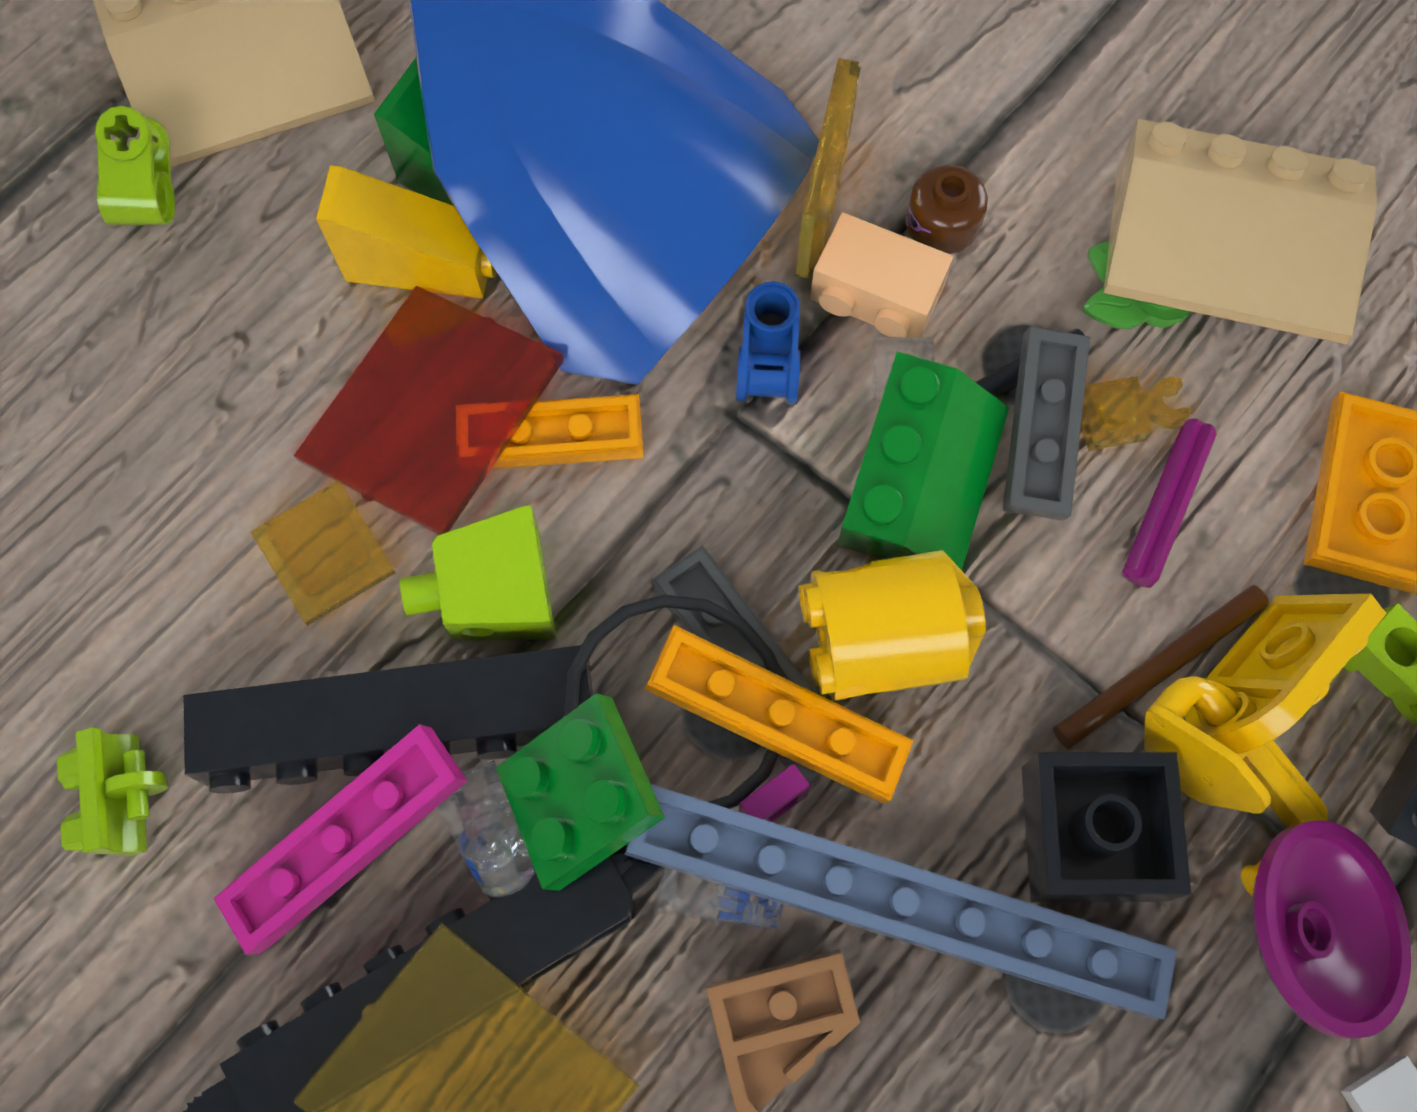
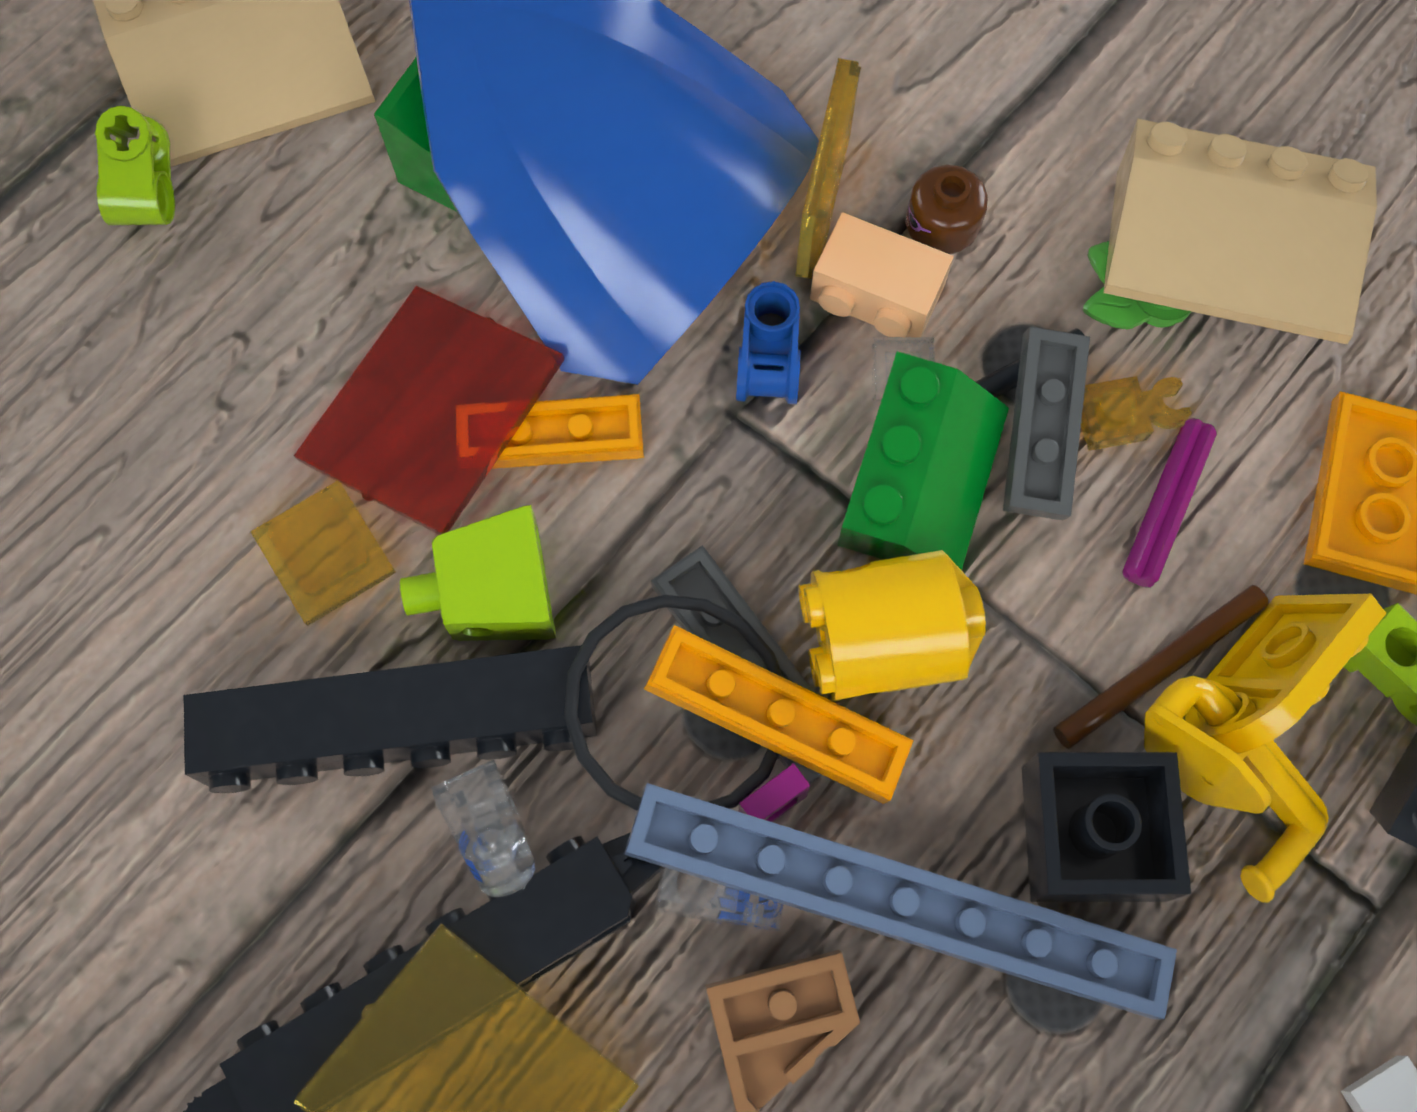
(112, 793): lime hips -> none
(339, 840): dark pink plate -> none
(399, 237): yellow slope -> none
(579, 792): green plate -> none
(1332, 930): magenta dish -> none

